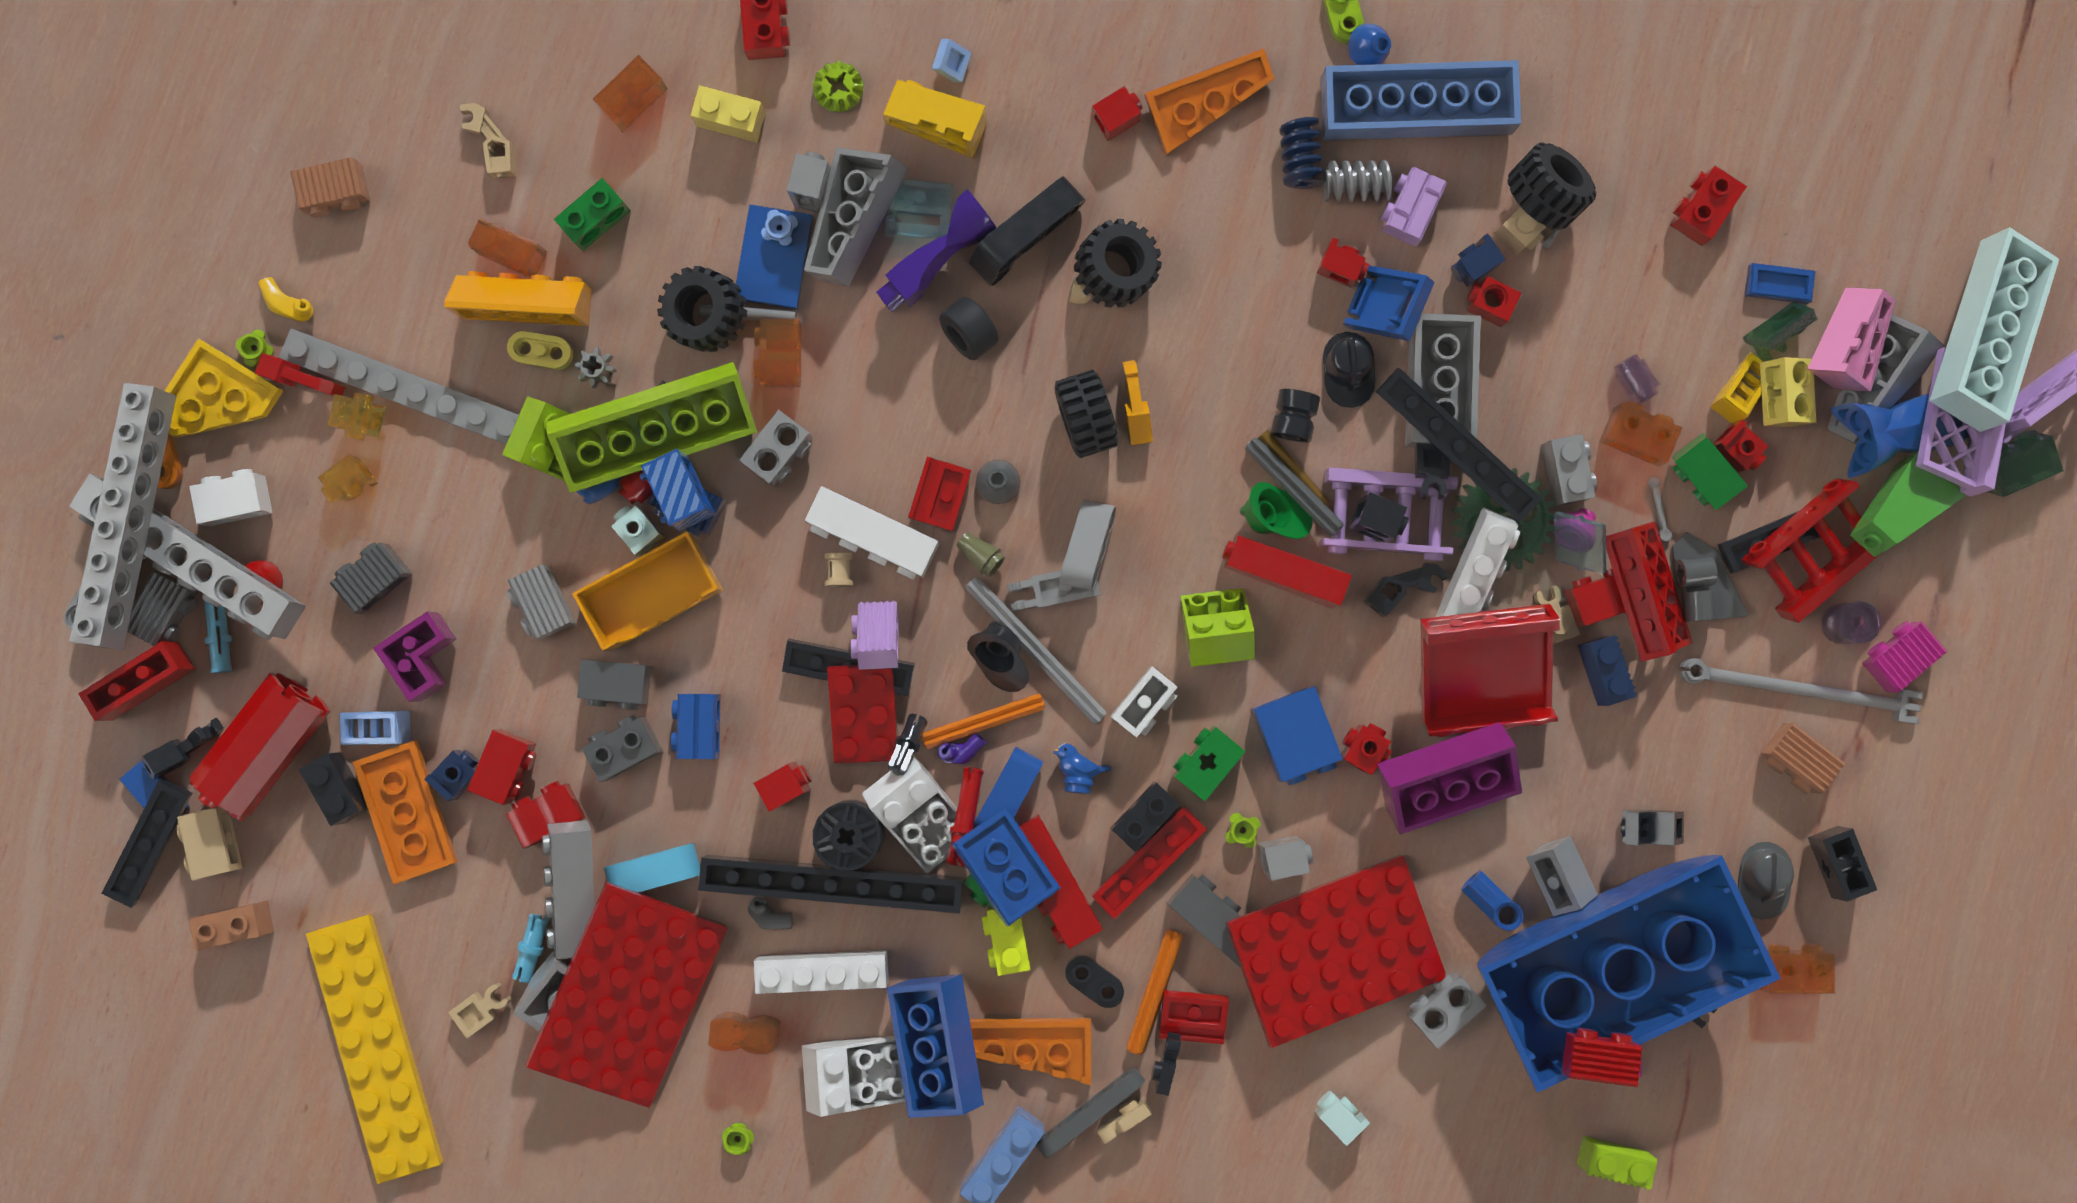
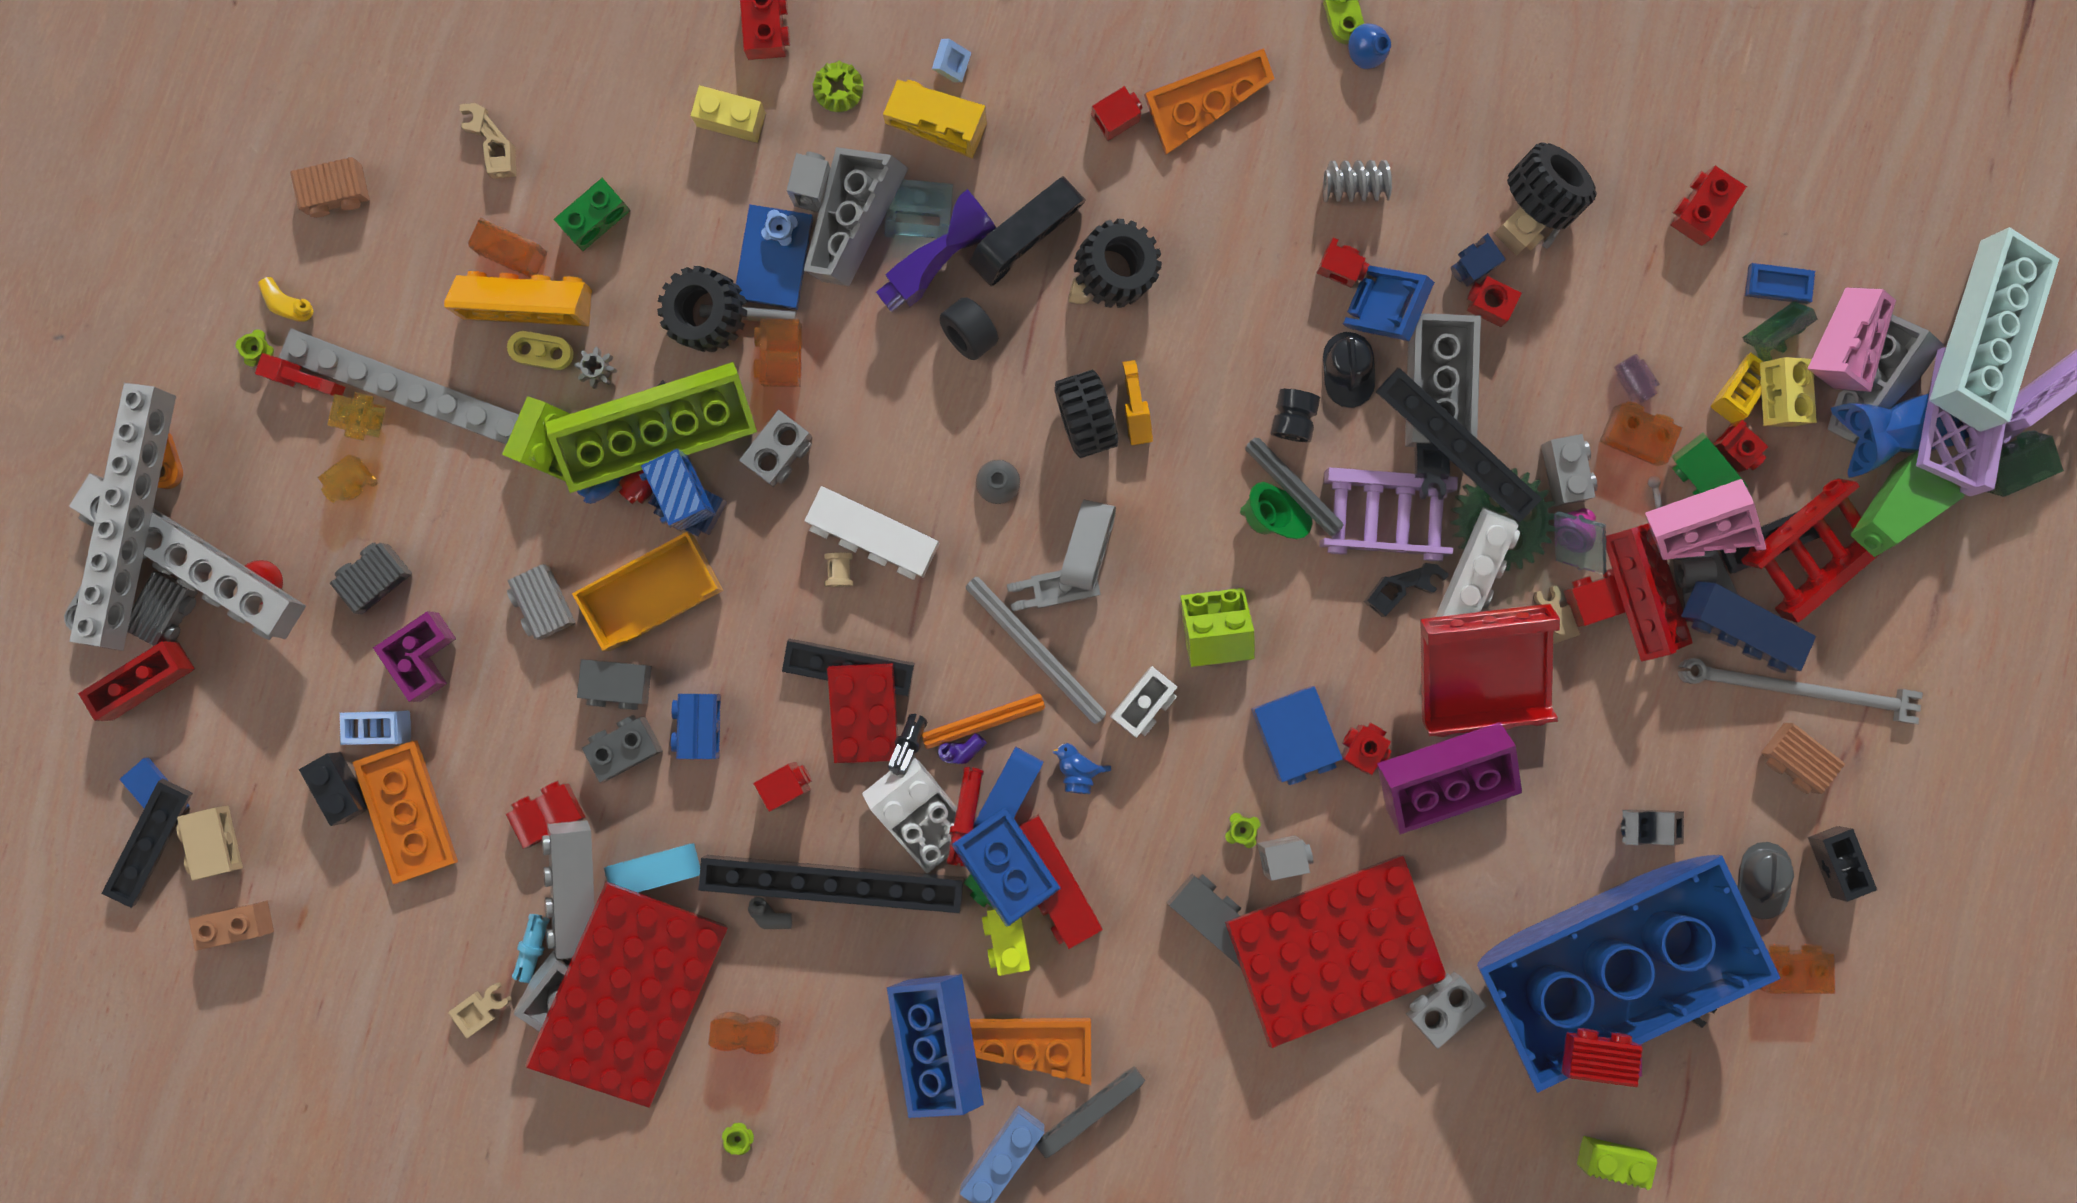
(176, 753): black piece -> none
(217, 392): yellow plate -> none
(219, 662): medium azure pin -> none
(230, 499): white brick -> none
(258, 746): red brick -> none
(374, 1048): yellow plate -> none
(444, 784): dark blue brick -> none
(502, 767): red brick -> none
(630, 93): clear orange brick -> none
(647, 534): light aqua brick -> none
(821, 971): white brick -> none
(851, 1075): white slope -> none
(867, 838): black wheel -> none
(876, 635): lavender brick -> none
(939, 494): red plate -> none
(981, 554): olive cone -> none
(999, 657): black piece -> none
(1095, 981): black plate -> none
(1130, 1114): tan plate -> none
(1144, 816): black brick -> none
(1148, 862): red plate -> none
(1154, 992): orange axle -> none
(1164, 1070): black plate -> none
(1194, 1016): red plate -> none
(1225, 756): green brick -> none
(1286, 458): pearl gold bar -> none
(1287, 571): red slope -> none
(1298, 153): dark blue piece -> none
(1340, 1117): light aqua brick -> none
(1379, 518): black brick -> none
(1413, 206): lavender brick -> none
(1420, 100): medium blue brick -> none
(1491, 899): blue piece -> none
(1562, 876): light grey brick -> none
(1607, 670): dark blue brick -> none
(1707, 522): none -> bright pink wedge
(1748, 626): none -> dark blue brick
(1851, 623): clear purple wheel -> none
(1903, 656): dark pink brick -> none

